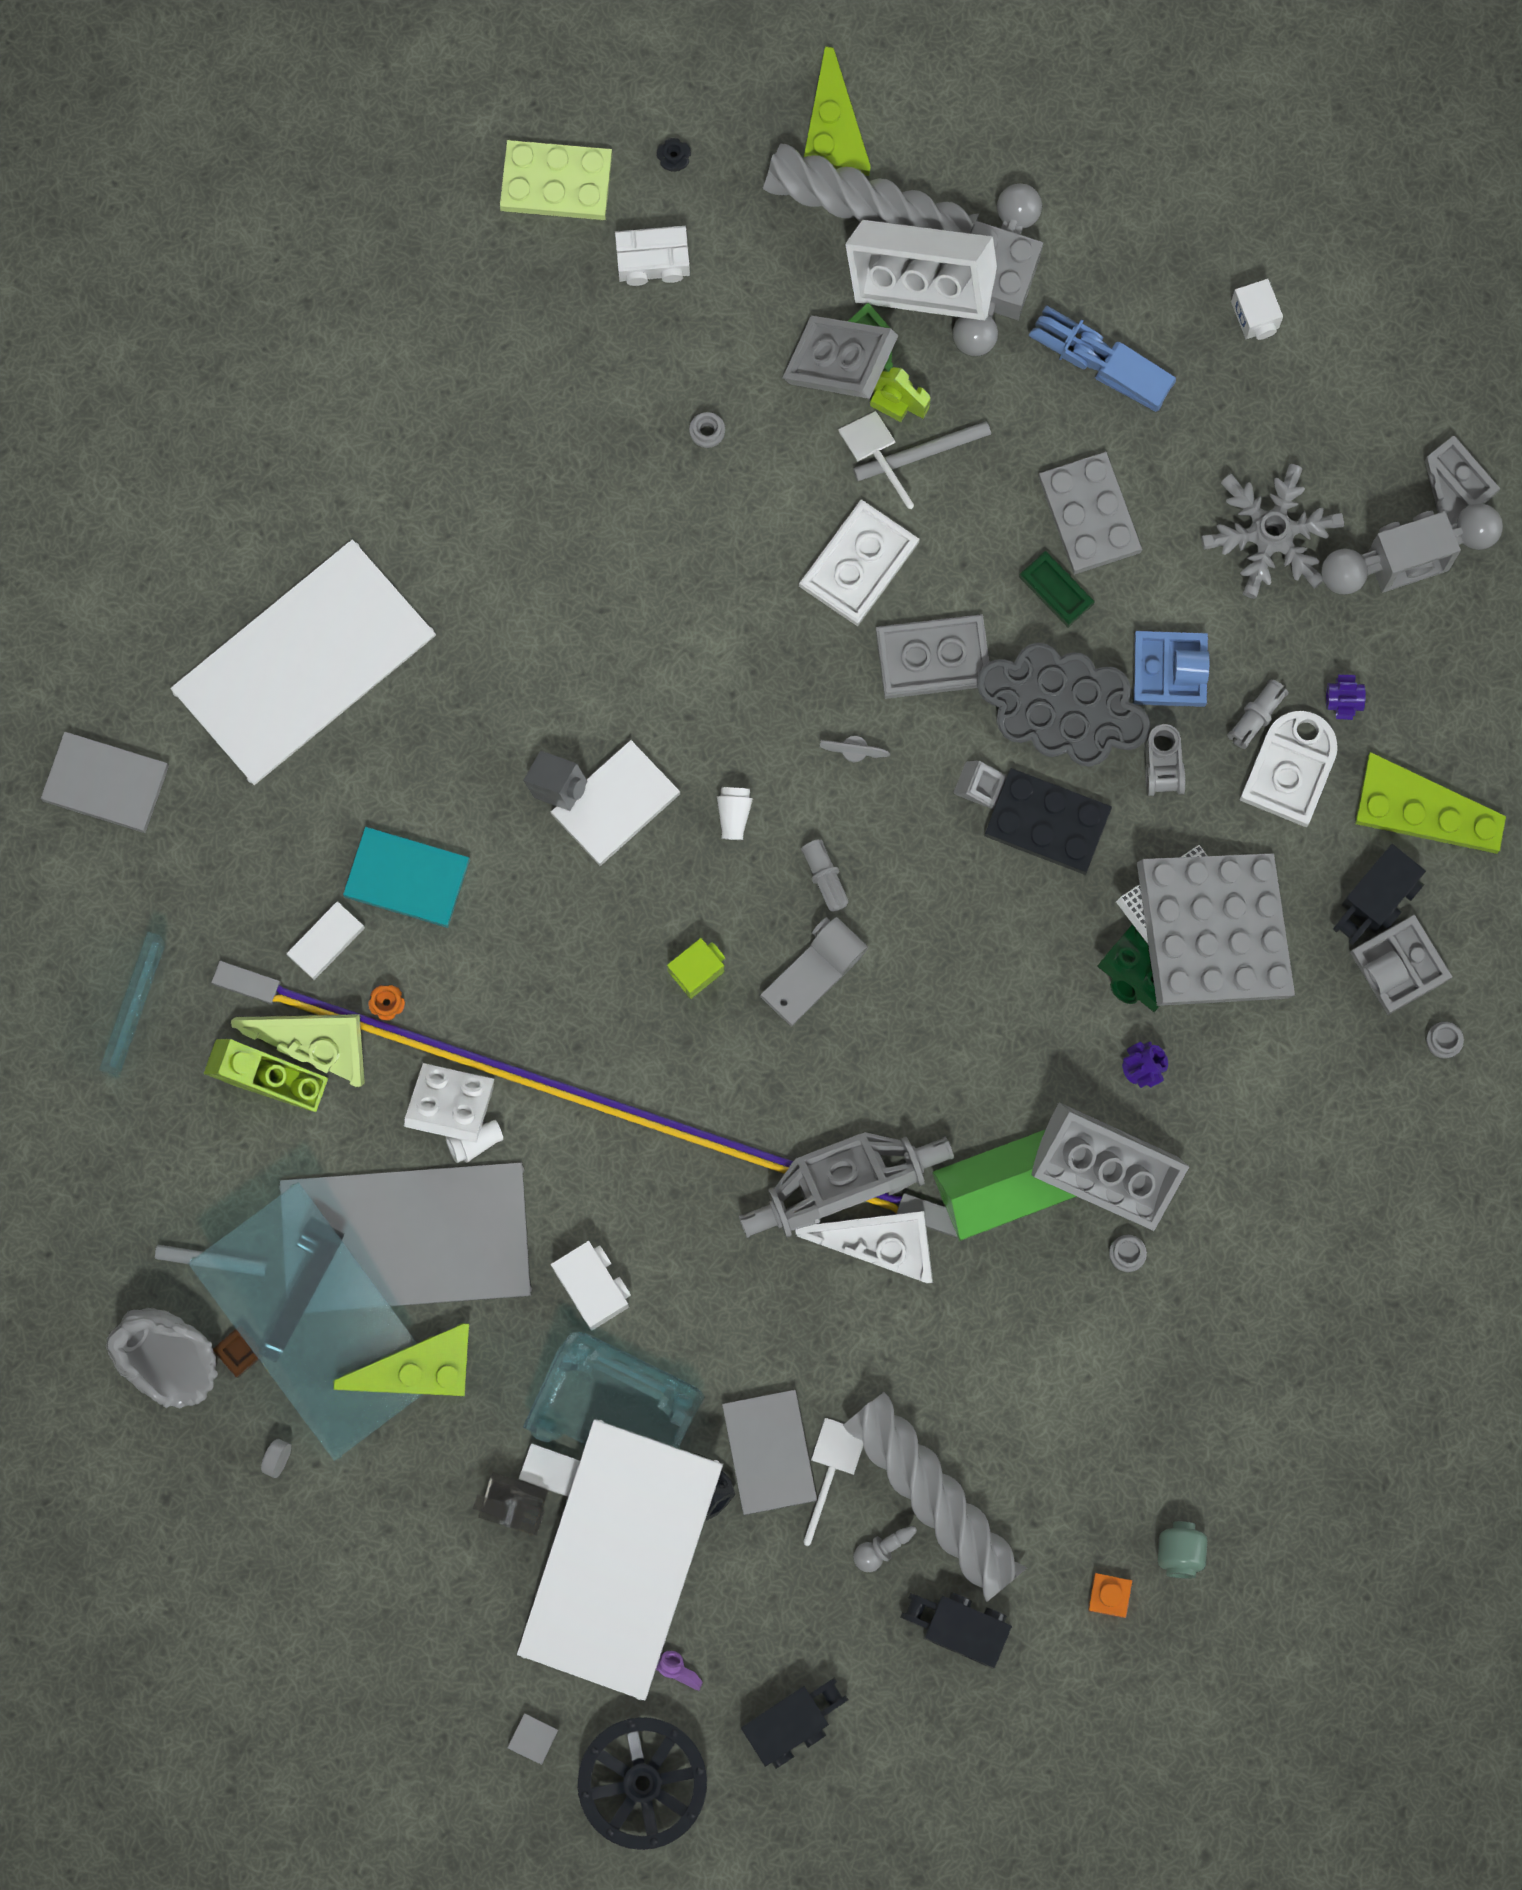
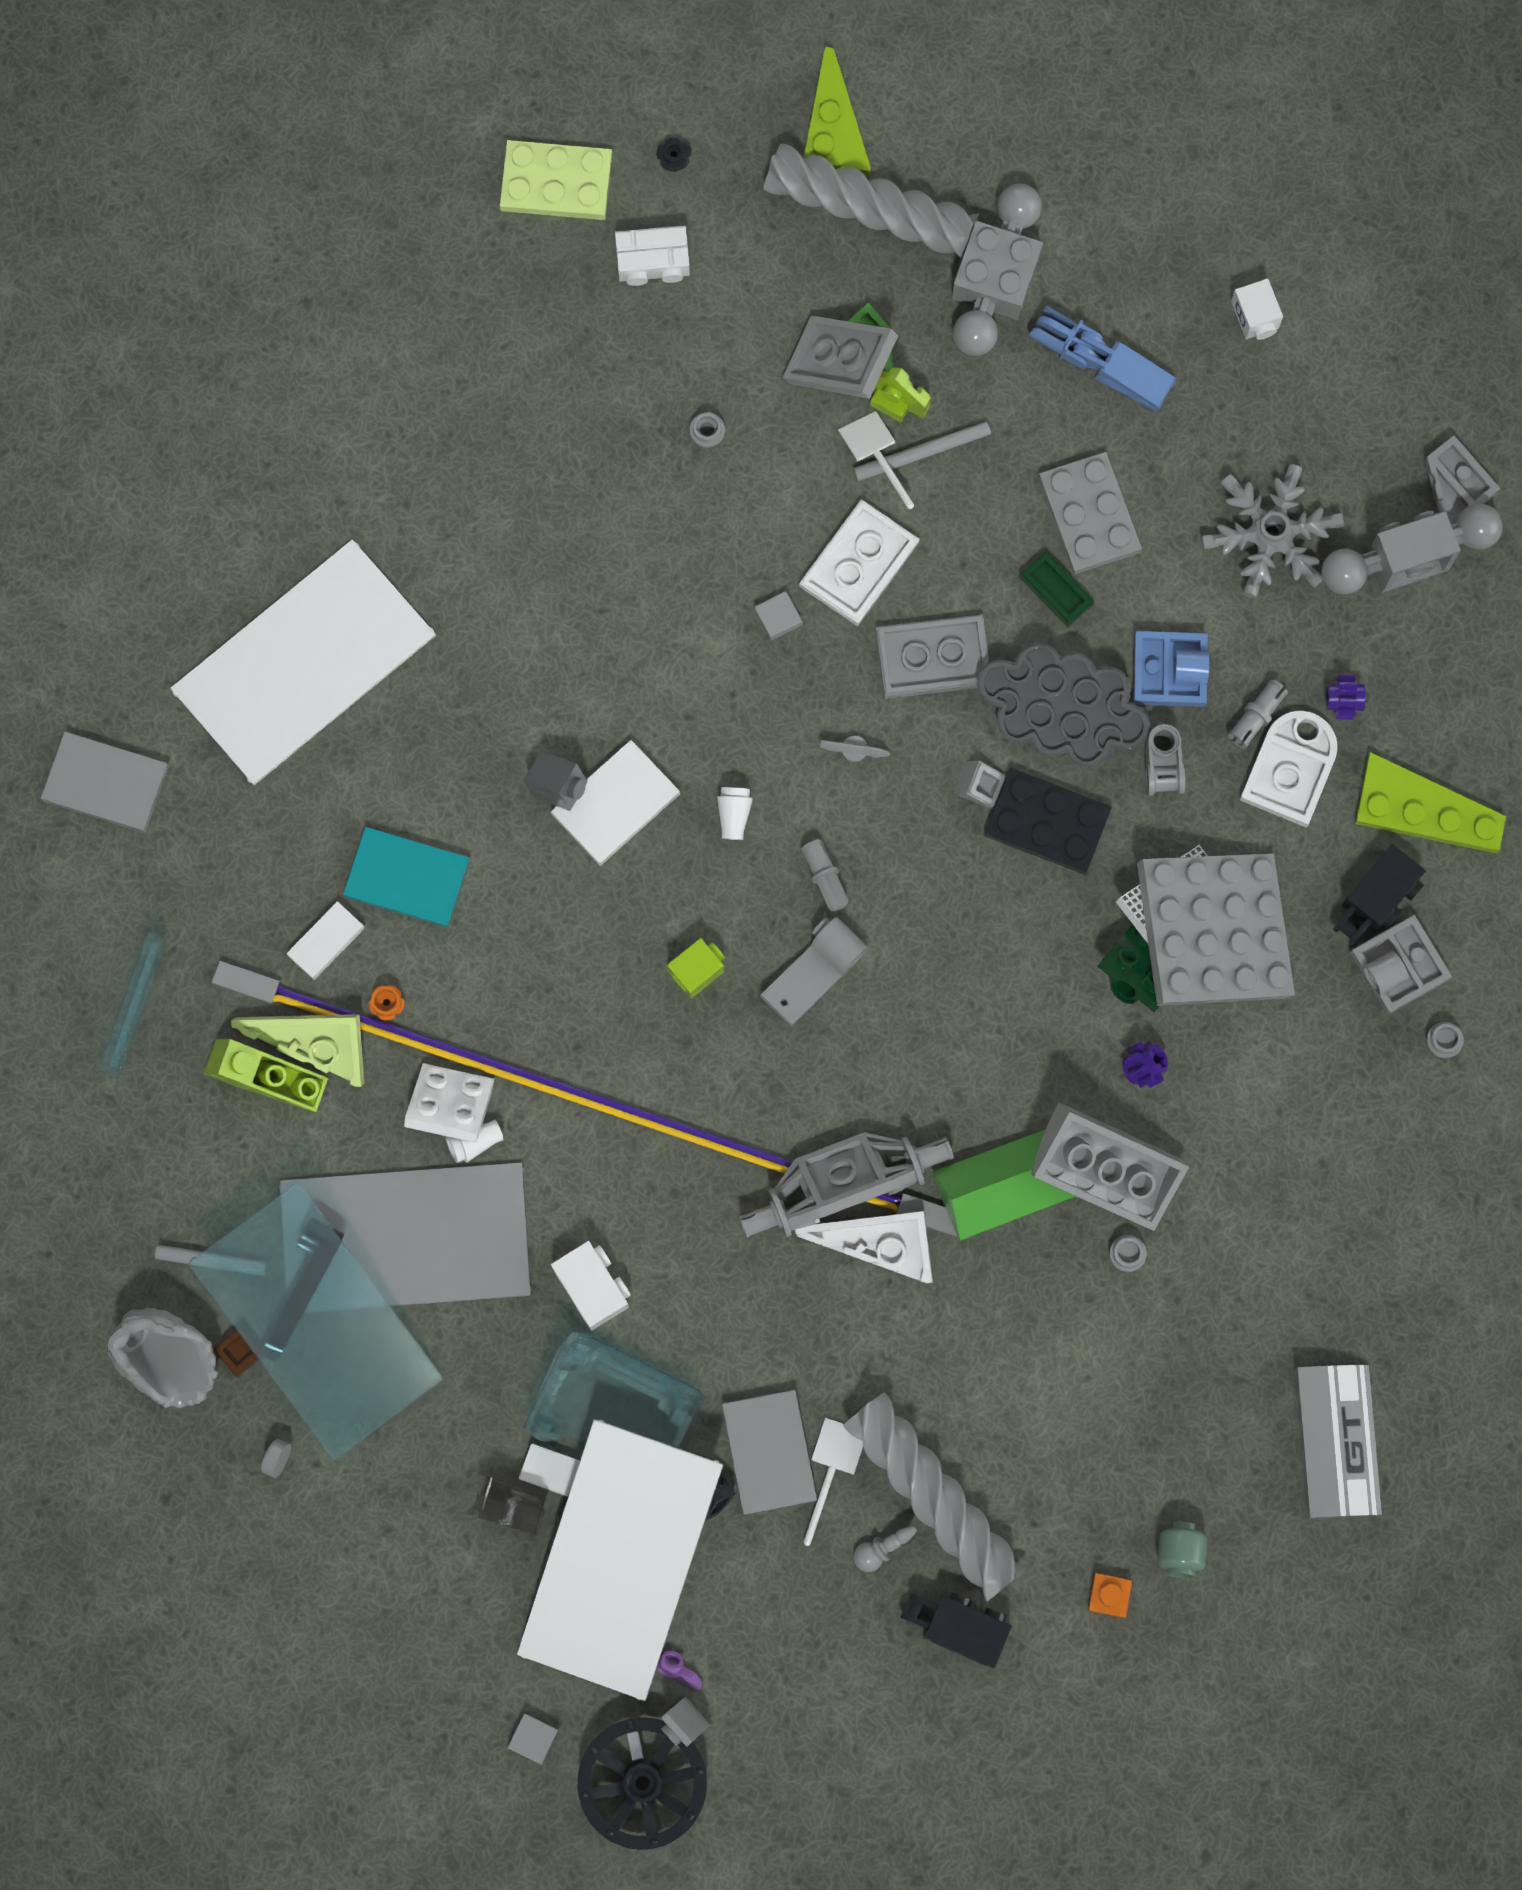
(427, 1367): lime wing -> none
(684, 1723): none -> light grey slope
(778, 616): none -> light grey tile
(791, 1723): black brick -> none
(922, 269): white slope -> none
(1337, 1441): none -> light grey slope

